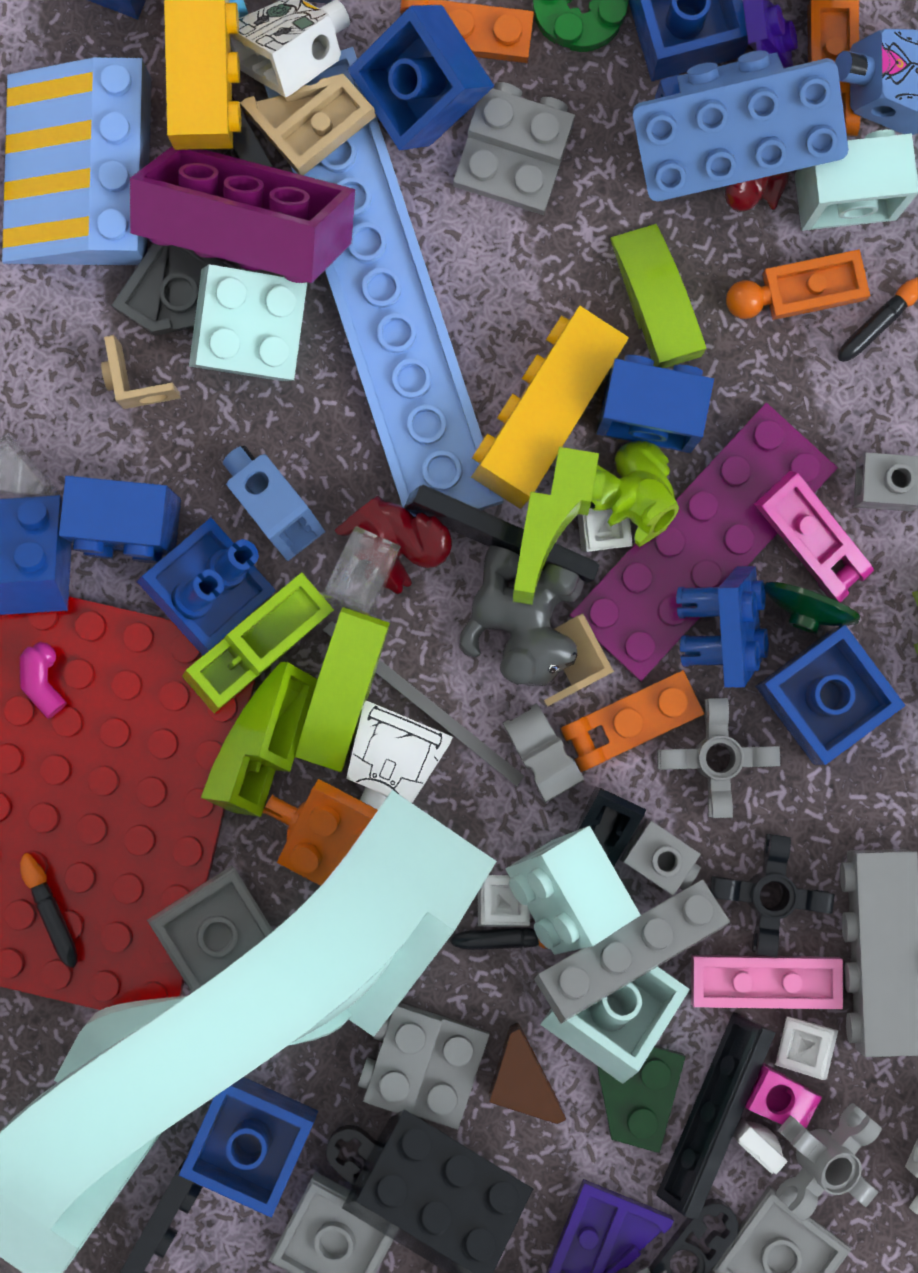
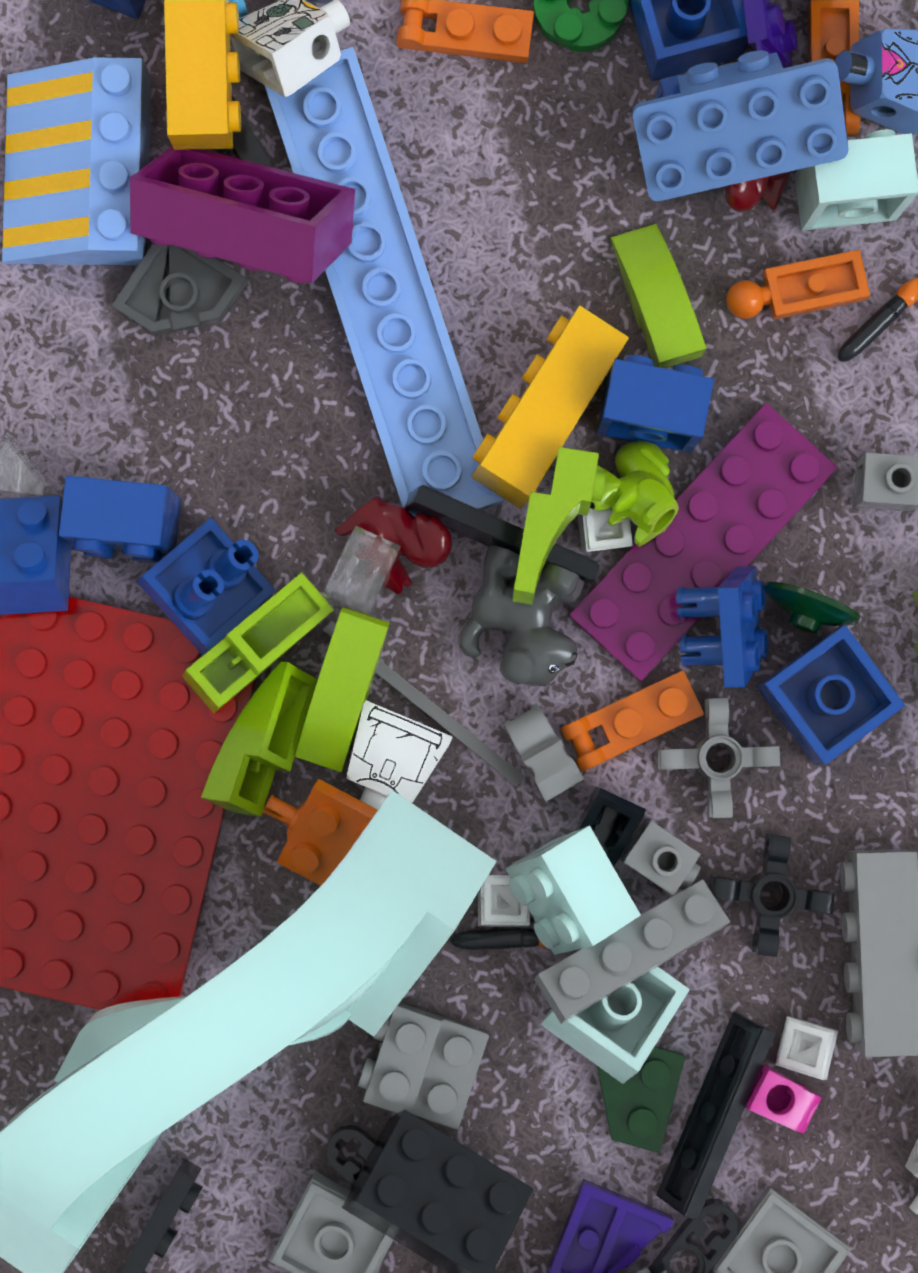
(34, 679): dark pink arm -> none
(50, 913): black piece -> none
(116, 379): tan bracket -> none
(210, 927): light grey tile -> none
(247, 323): light aqua brick -> none
(249, 1145): blue brick -> none
(271, 502): medium blue torso -> none
(311, 120): tan wing -> none
(420, 76): blue brick -> none
(514, 148): light grey plate -> none
(522, 1082): reddish brown slope -> none
(590, 662): tan bracket -> none
(761, 1144): white tile -> none
(766, 982): bright pink plate -> none
(813, 535): plate -> none
(828, 1161): light grey pin -> none

